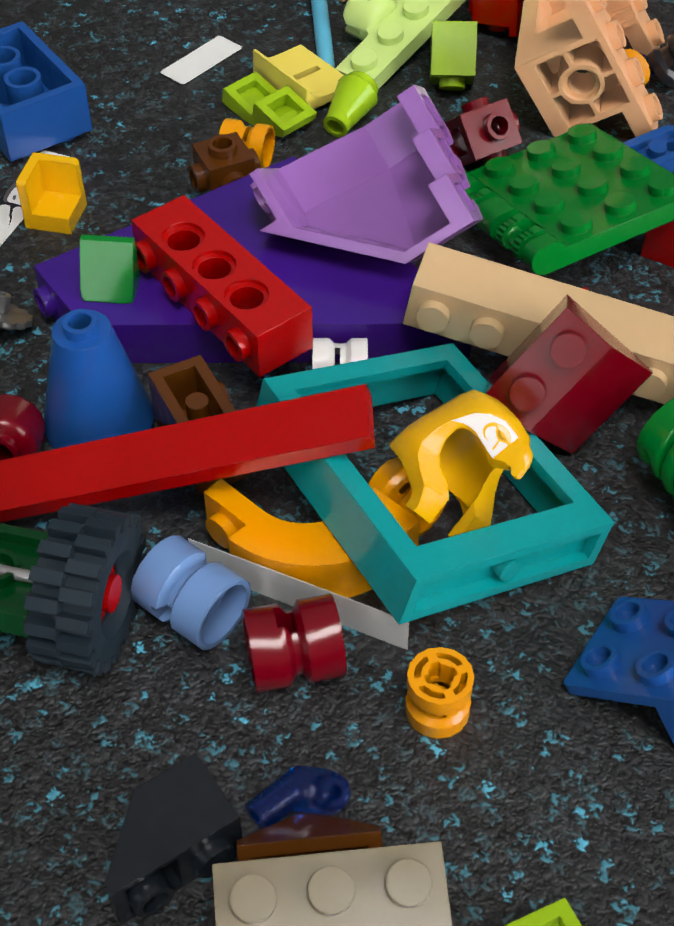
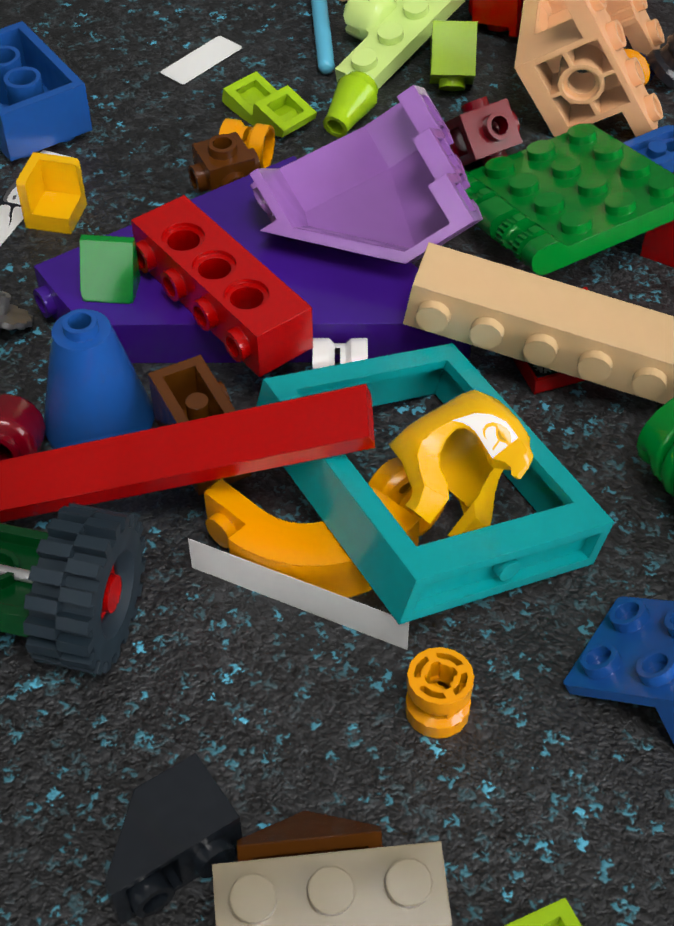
(193, 595): medium blue wheel -> none
(294, 642): dark red wheel -> none
(300, 70): light yellow piece -> none
(302, 791): clear blue arm -> none
(567, 377): dark red slope -> none

